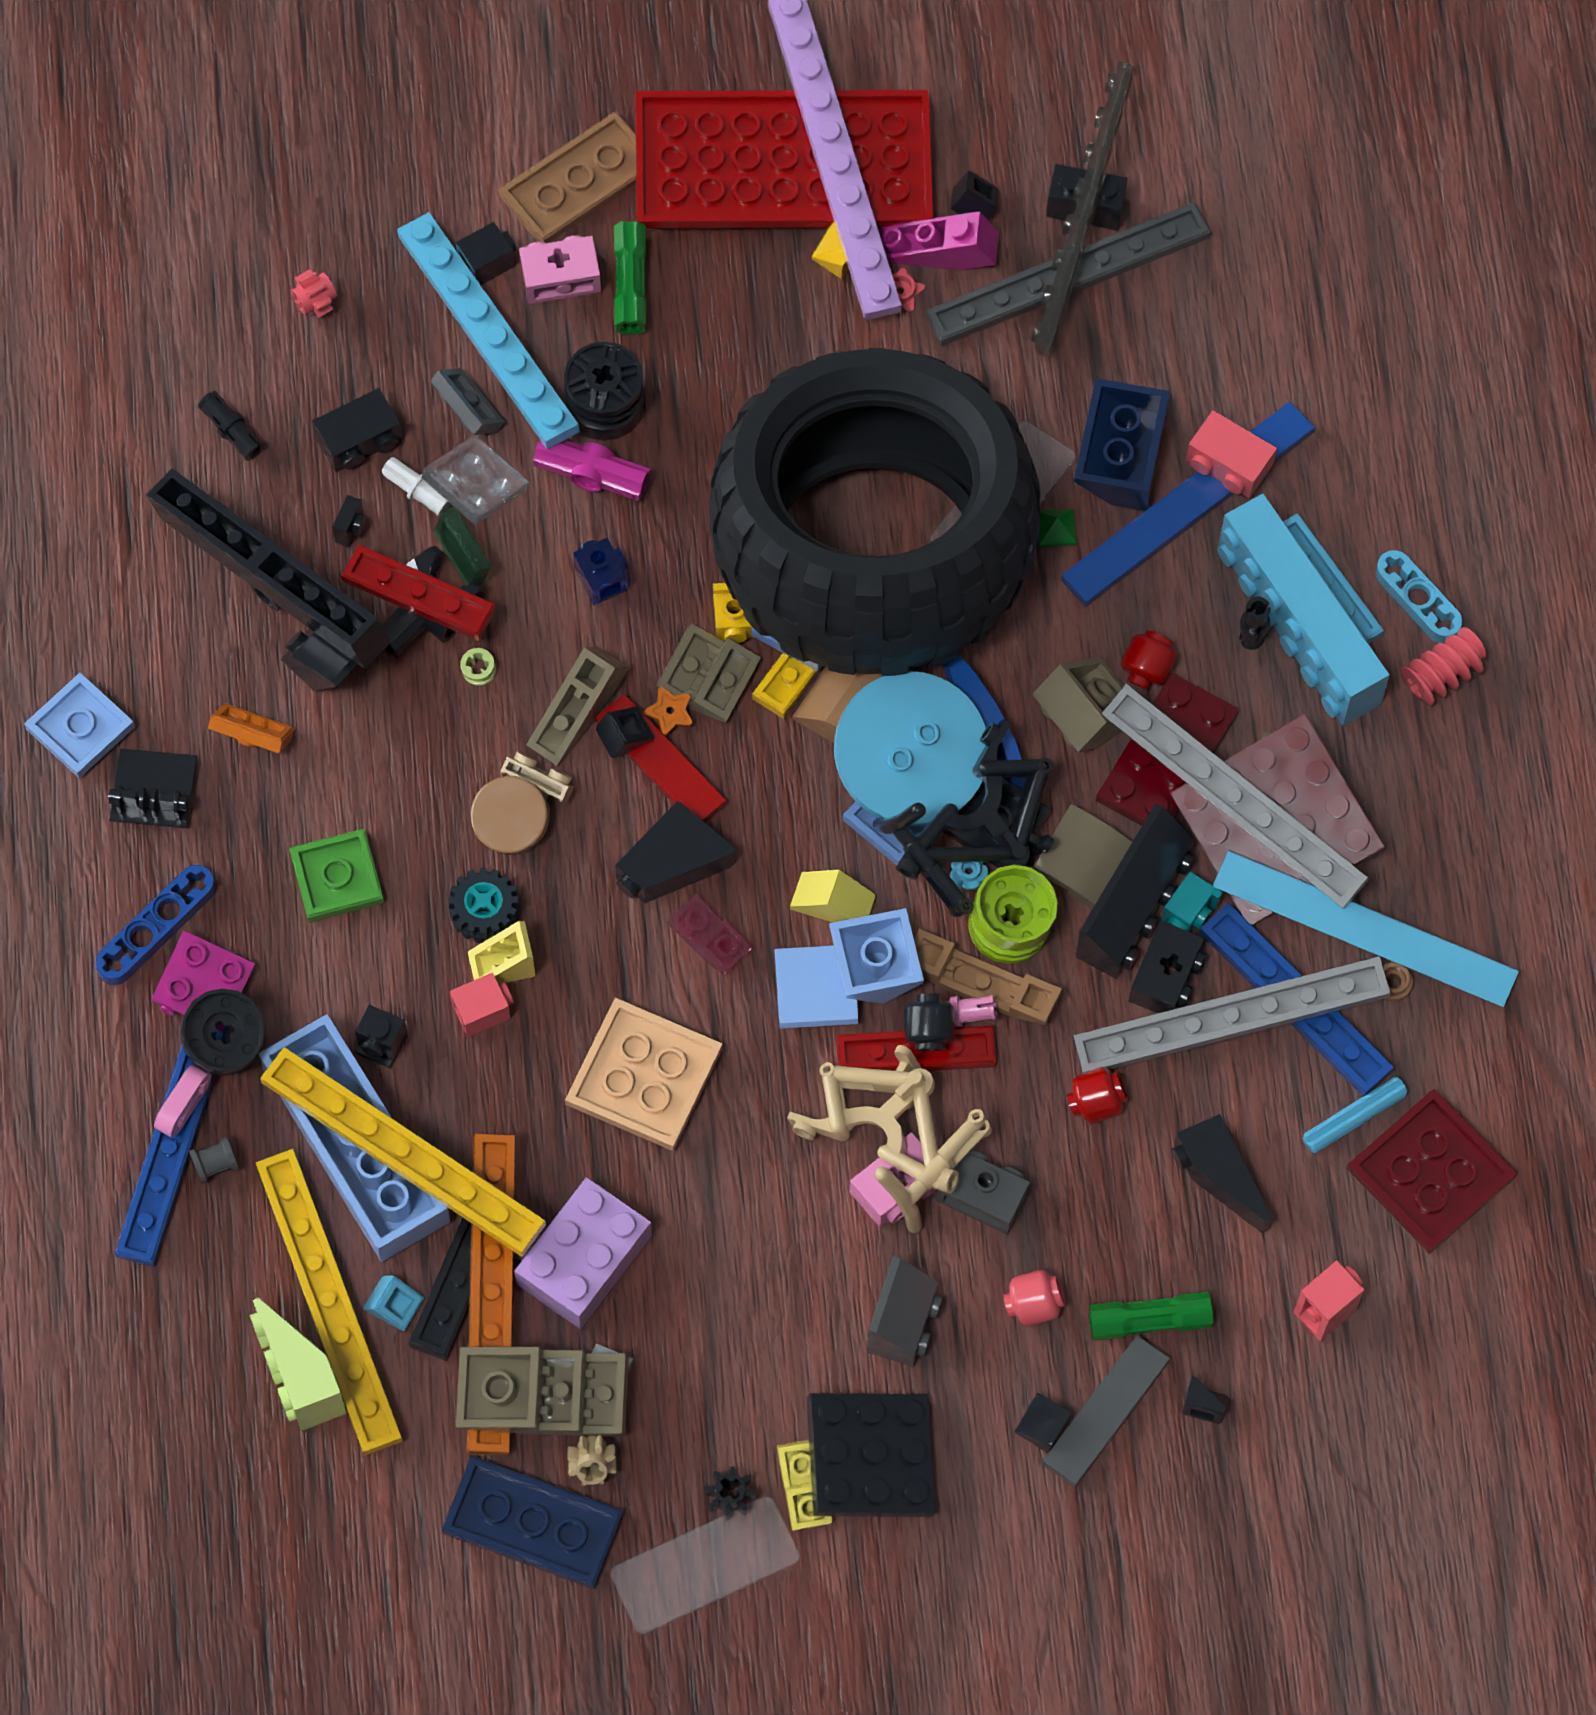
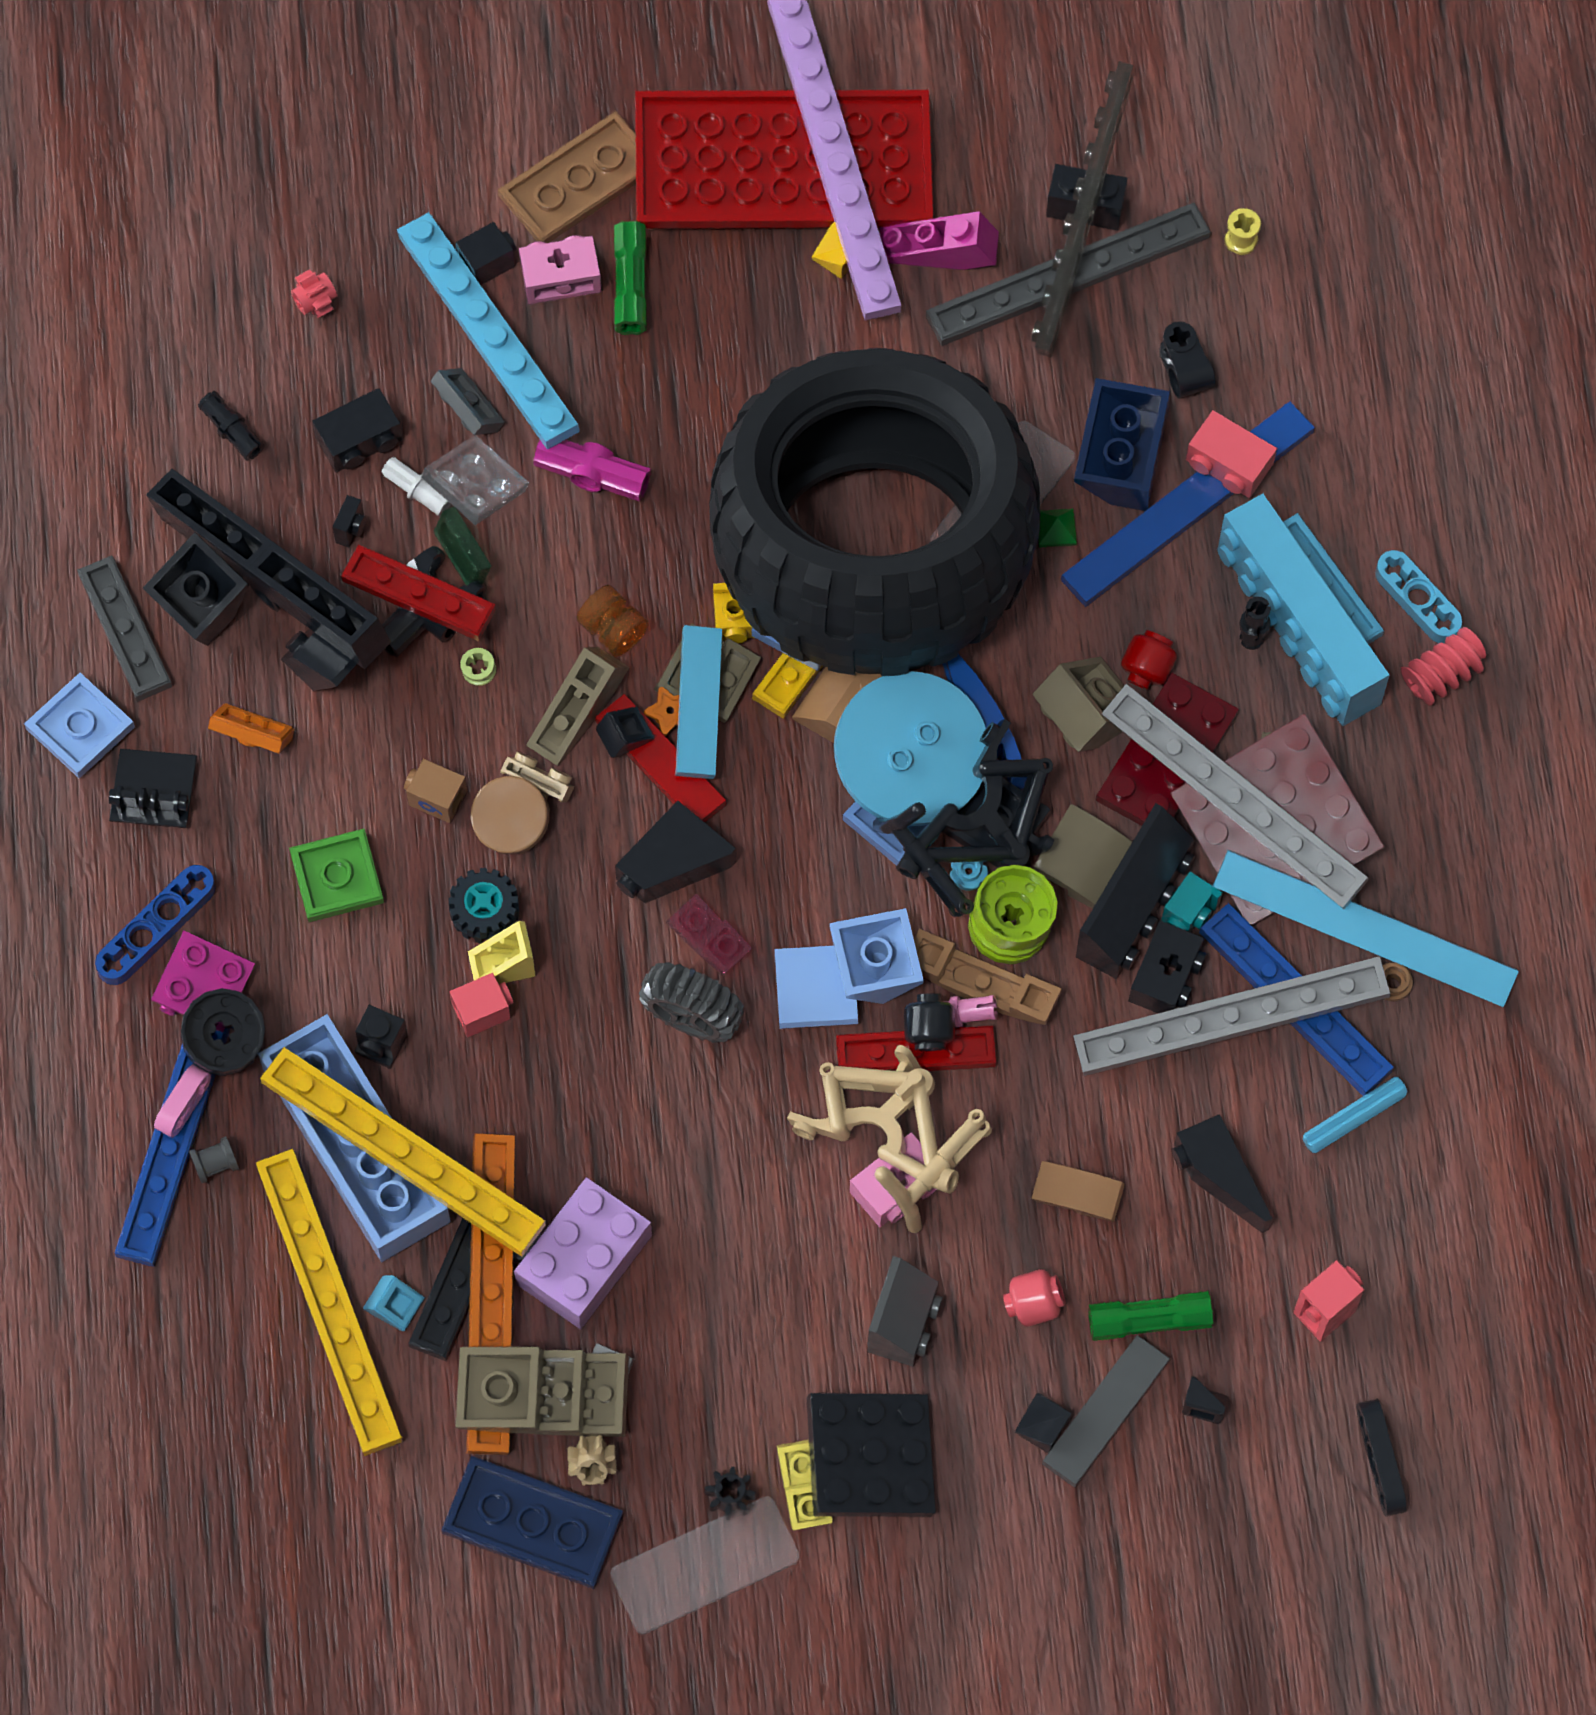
(124, 628): none -> dark grey tile
(198, 590): none -> black slope
(308, 1380): yellowish green slope -> none
(435, 790): none -> medium nougat brick
(601, 570): clear blue brick -> none
(604, 390): black wheel -> none
(615, 623): none -> clear orange wheel
(644, 1074): light nougat plate -> none
(691, 1002): none -> dark grey gear
(698, 702): none -> medium azure tile
(831, 896): light yellow slope -> none
(910, 288): coral plate -> none
(974, 195): black slope -> none
(987, 1192): dark grey brick -> none
(1078, 1191): none -> medium nougat slope
(1097, 1095): red head -> none
(1185, 360): none -> black piece
(1242, 231): none -> light yellow bush
(1381, 1457): none -> black beam
(1431, 1171): dark red plate -> none

